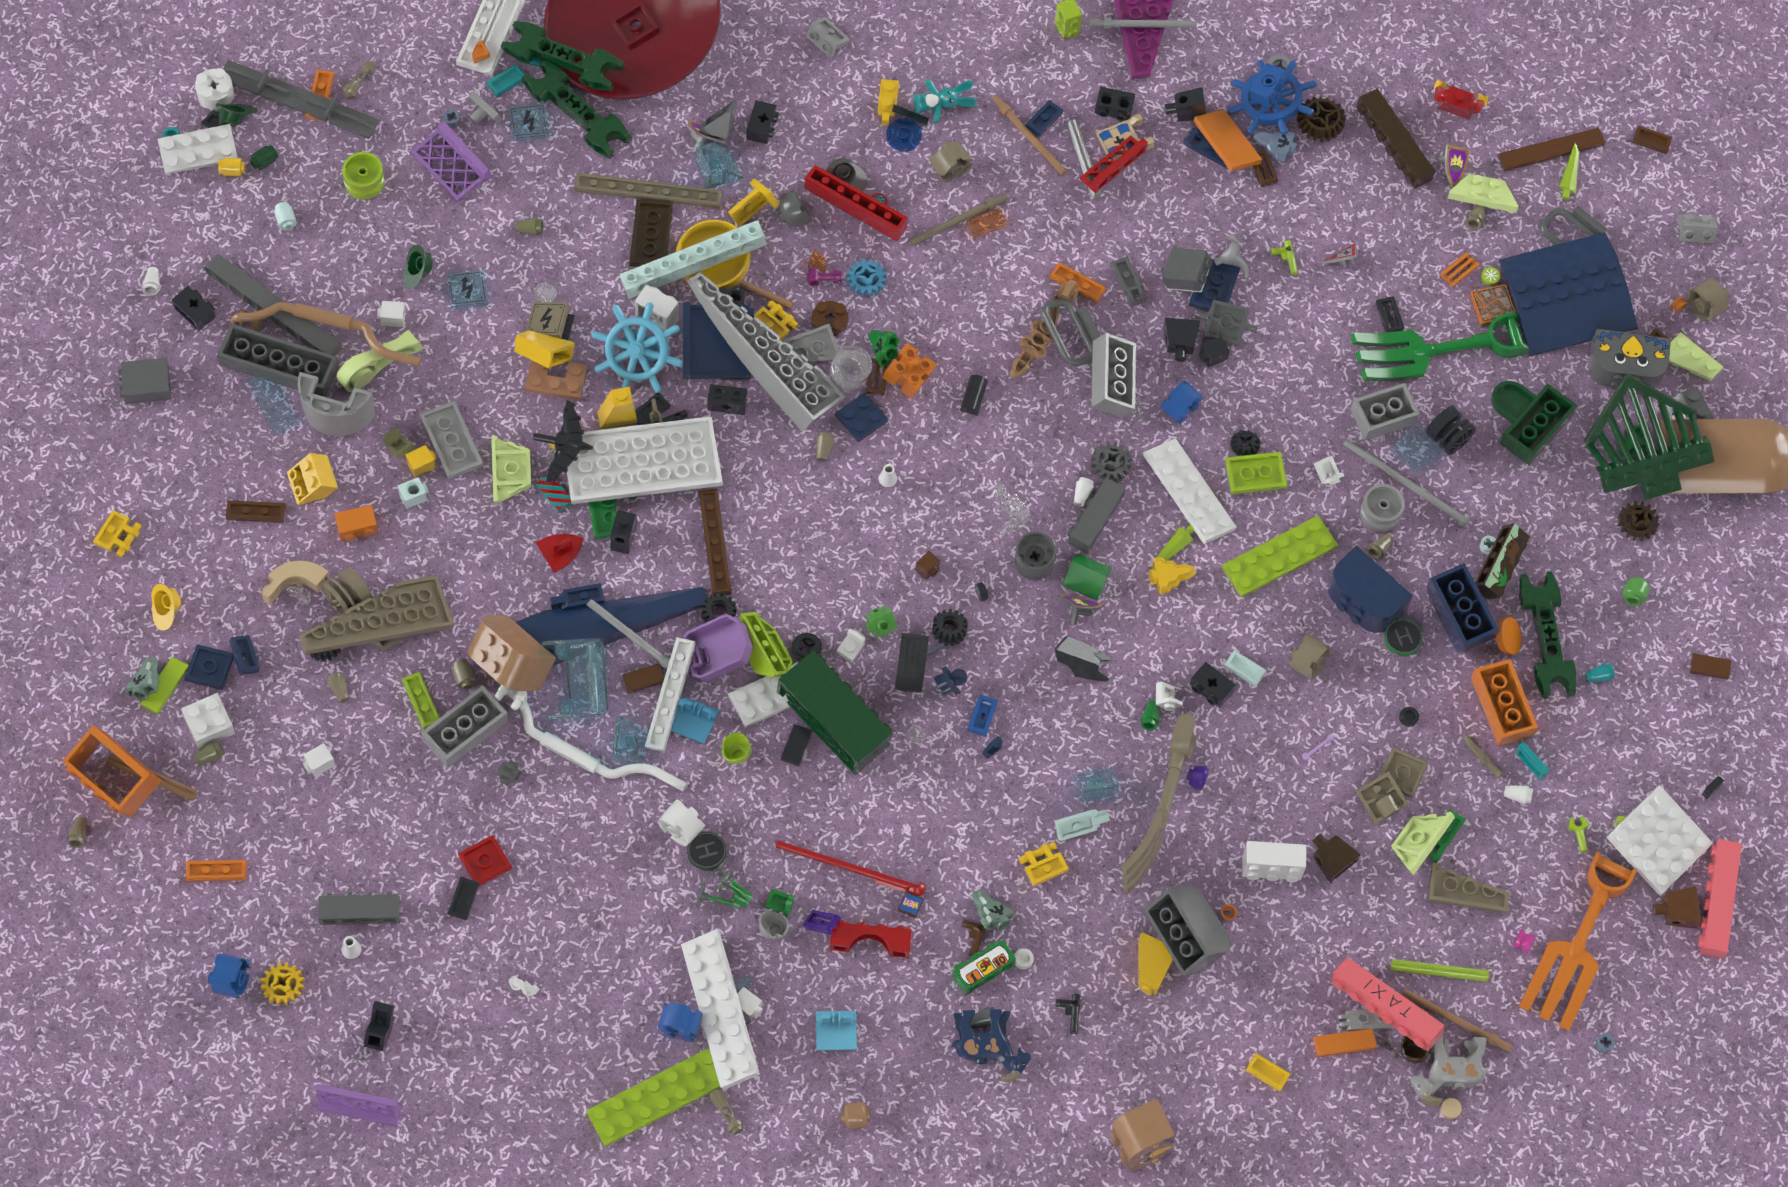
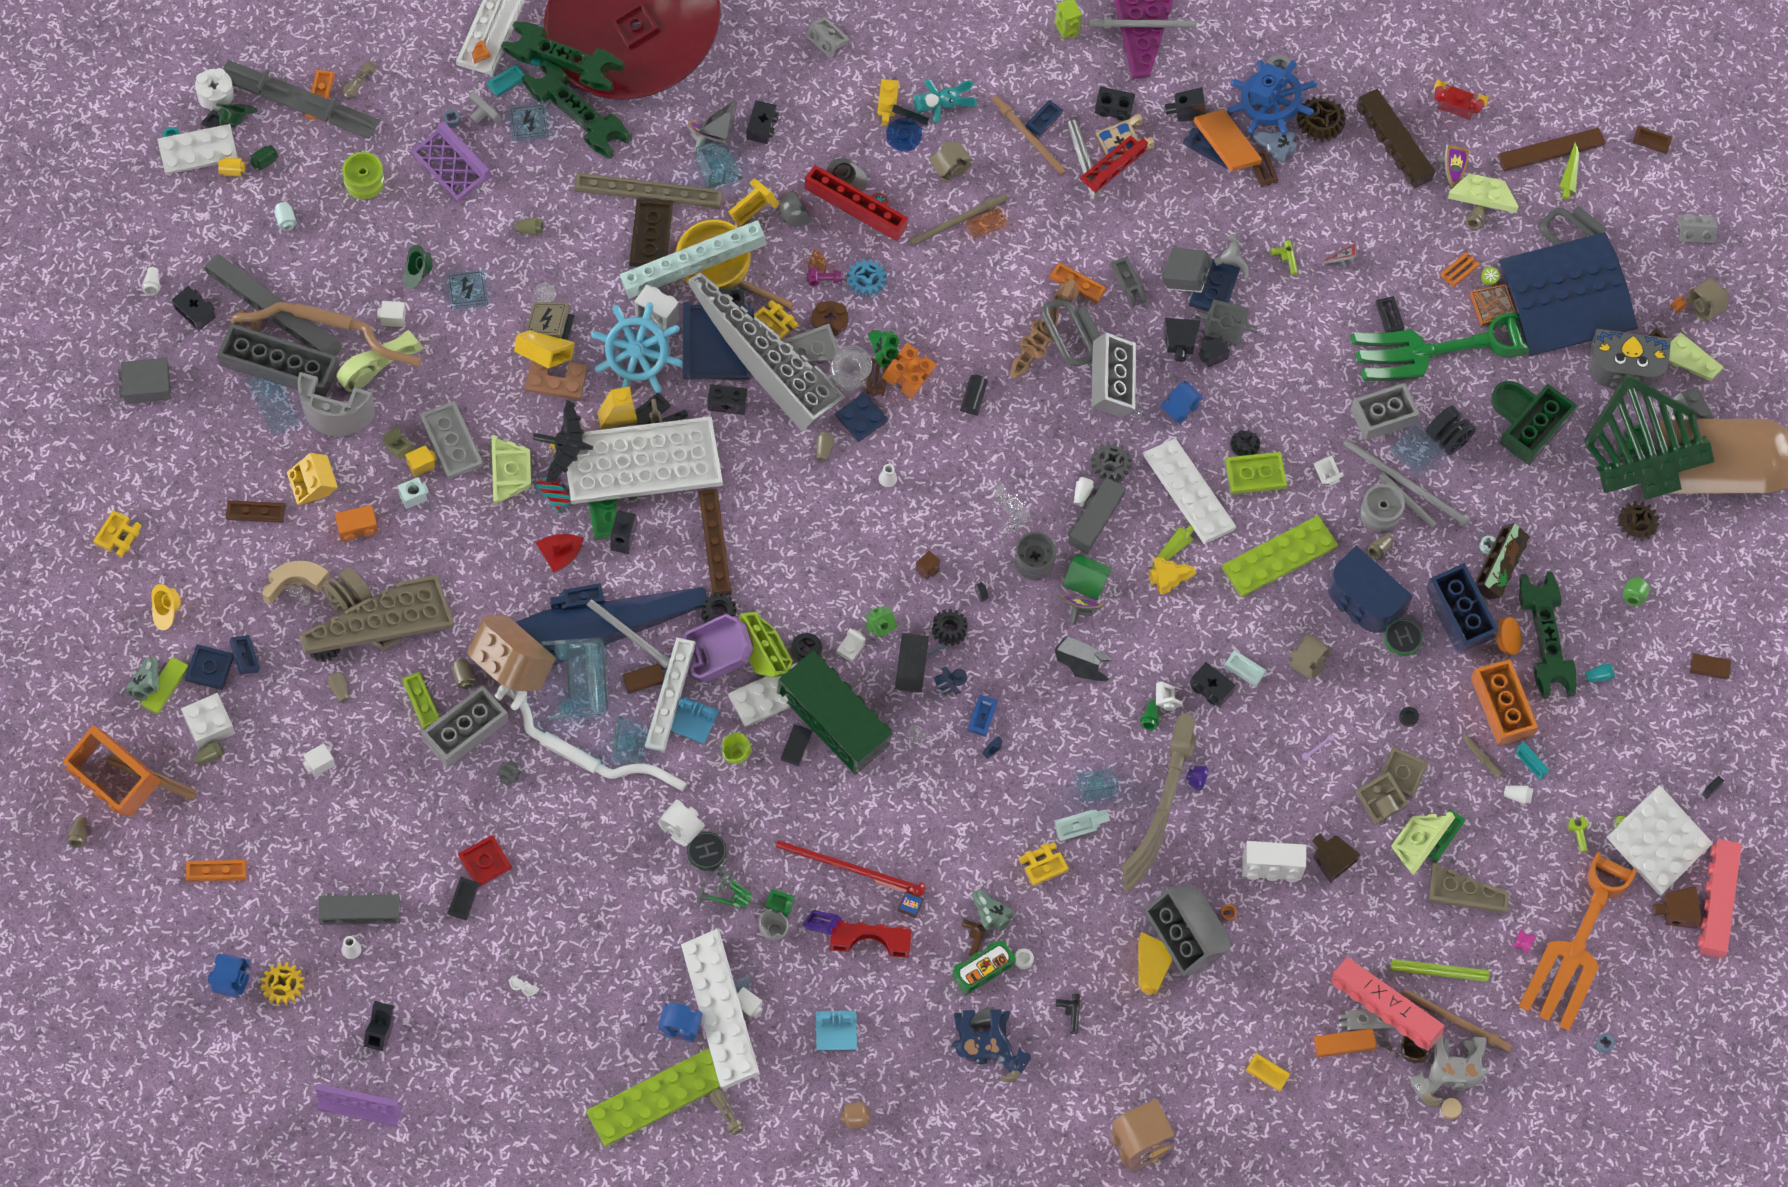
(1412, 504): none -> light grey bar

